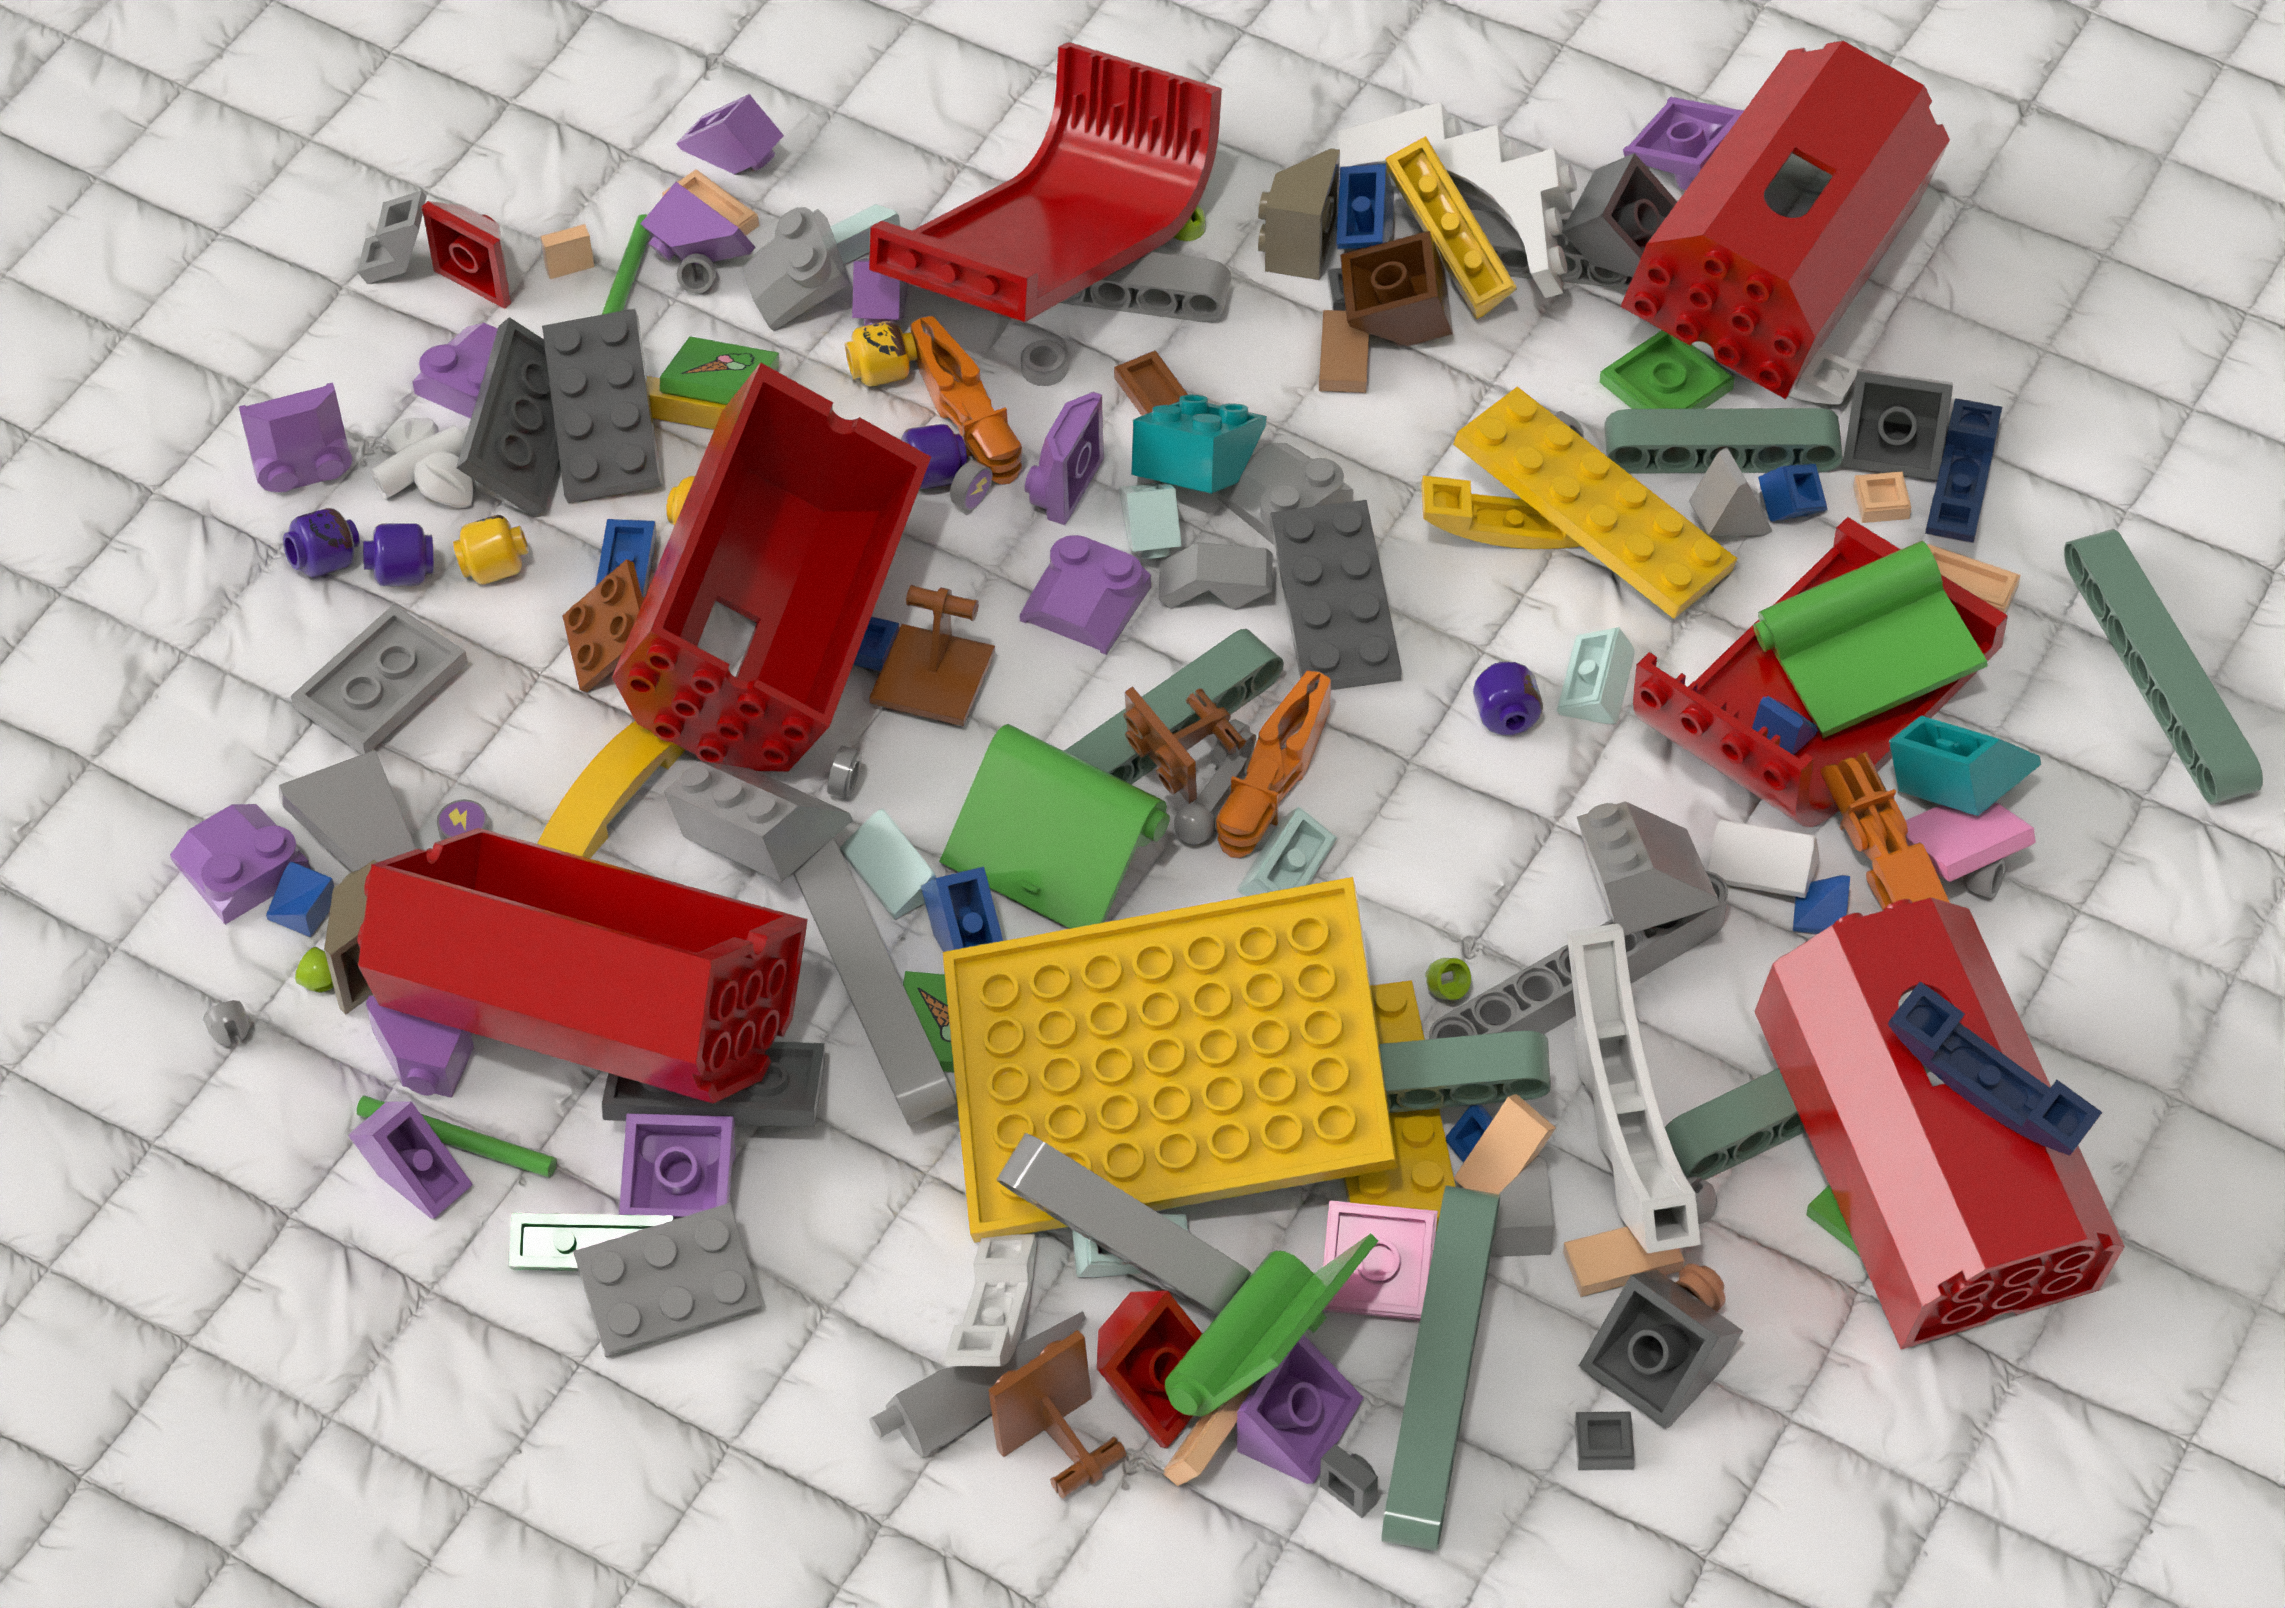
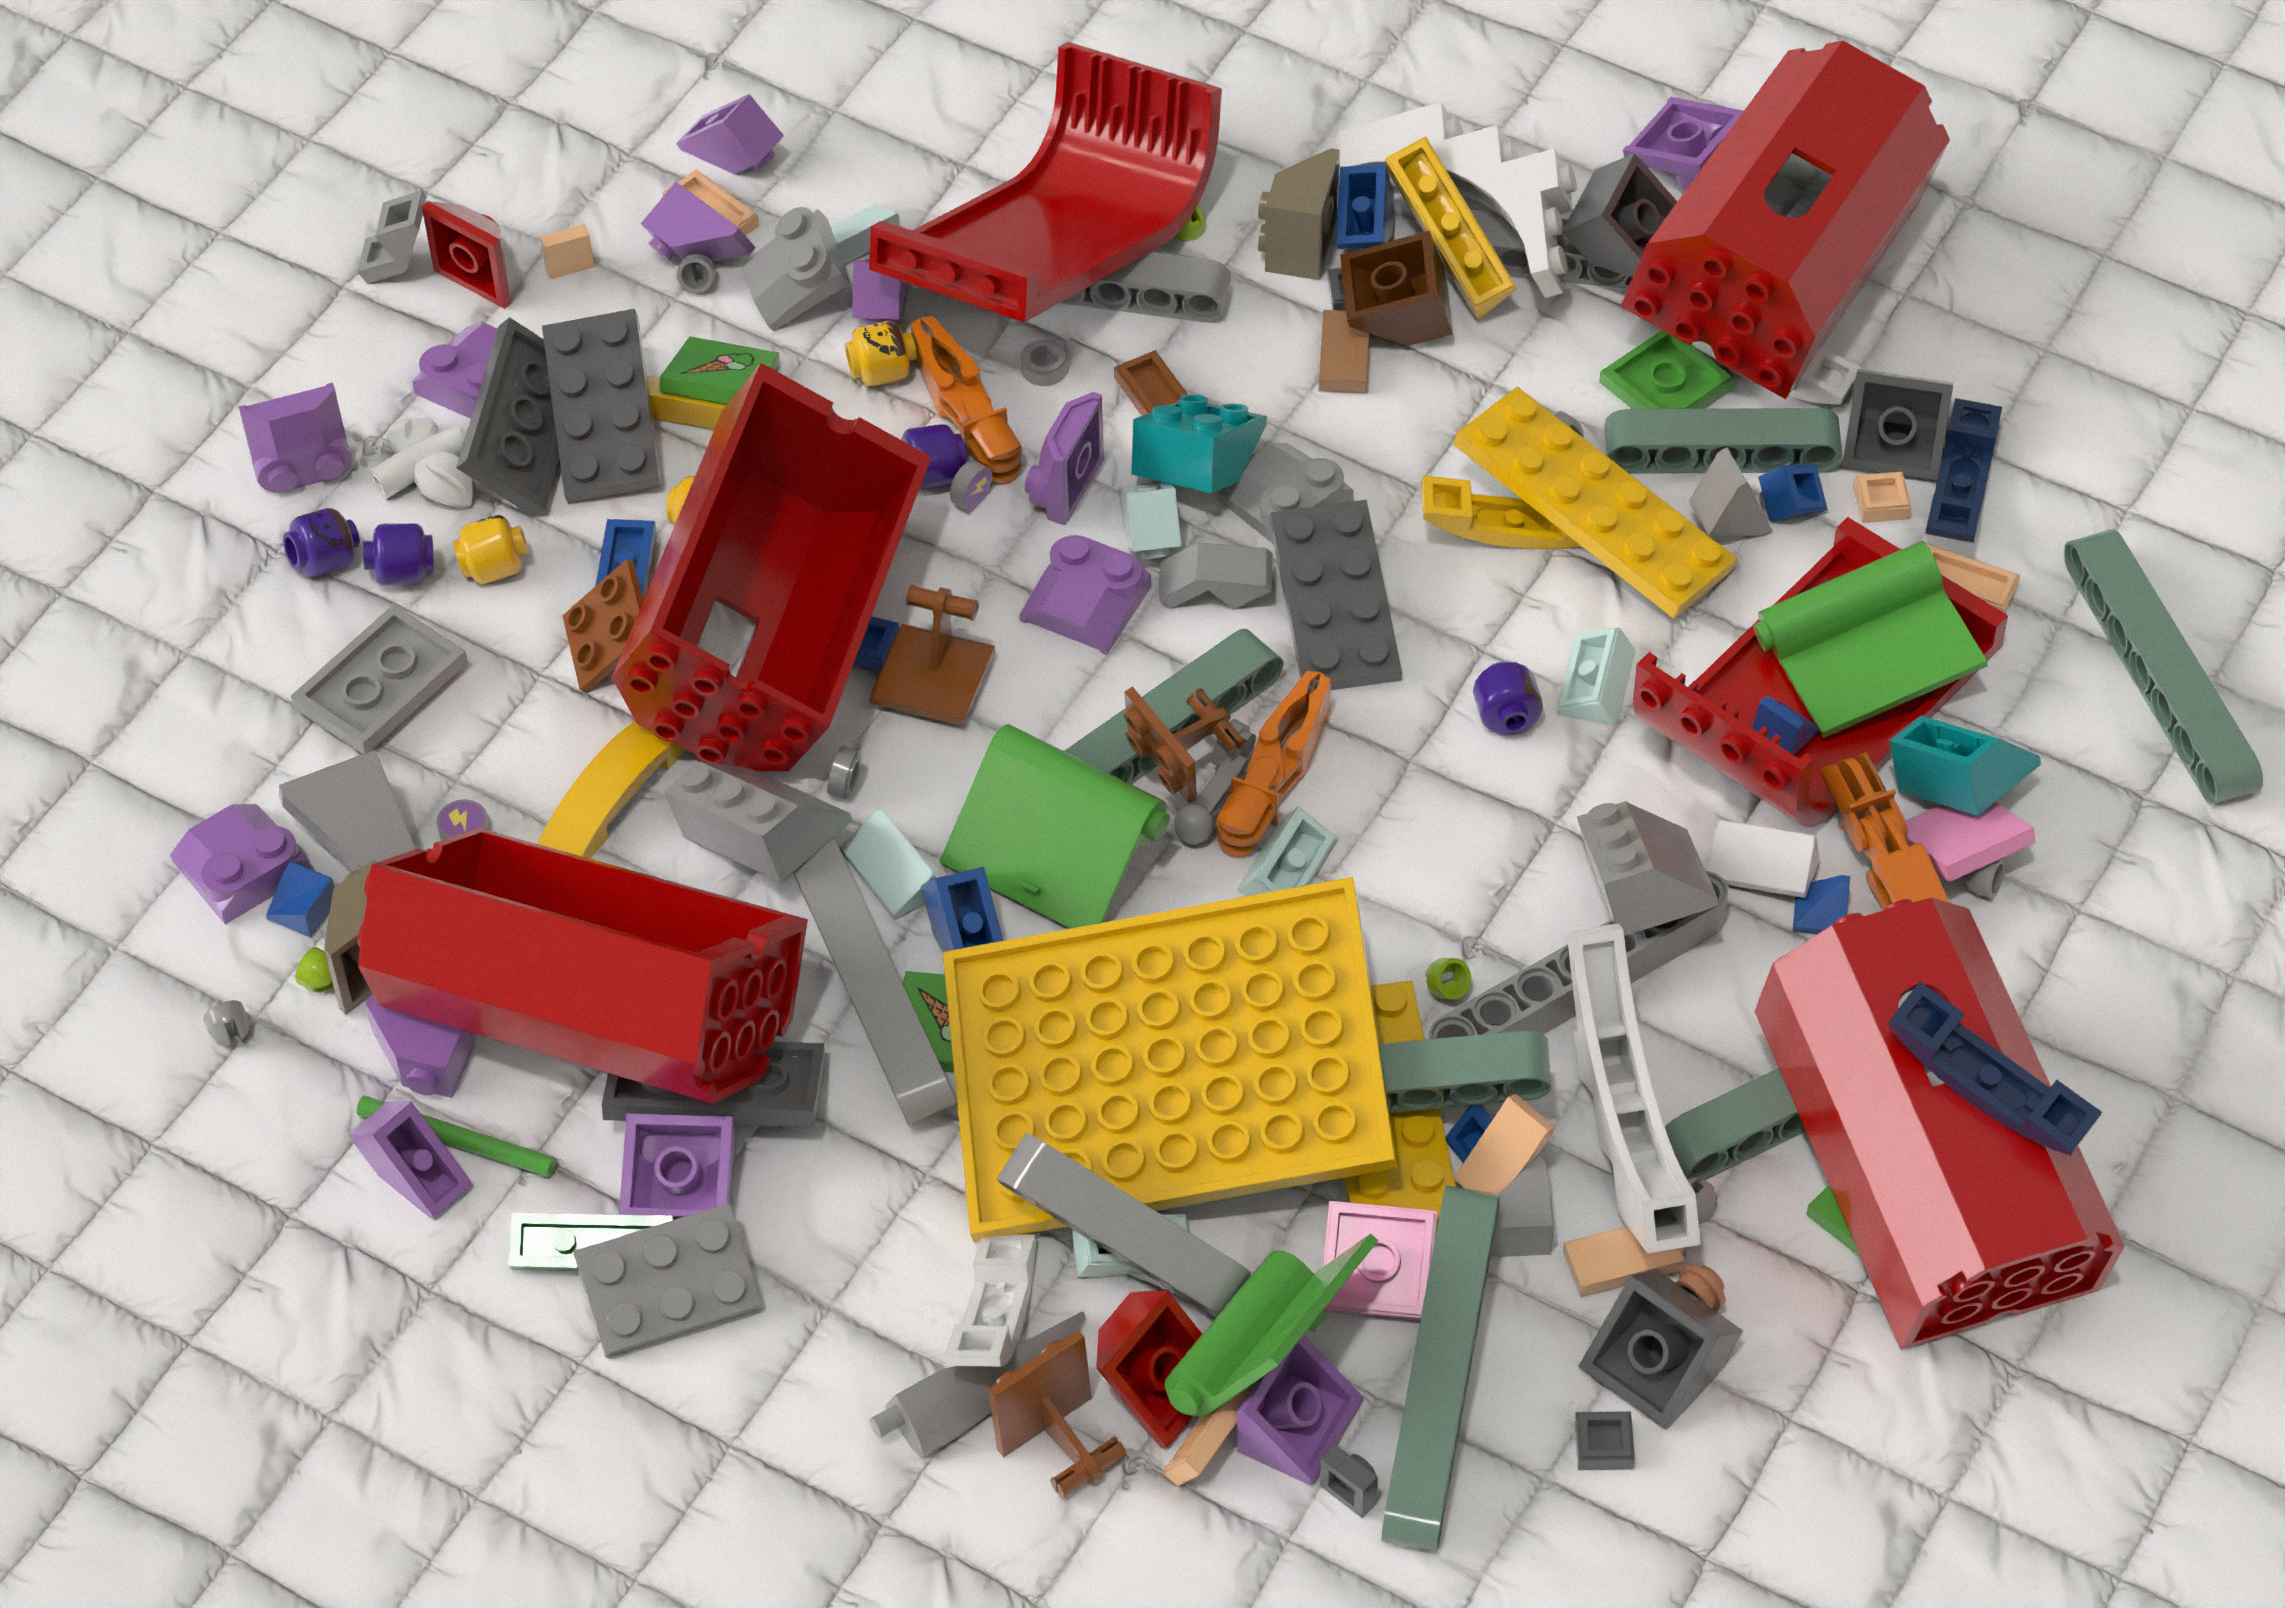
(628, 268): bright green bar -> none

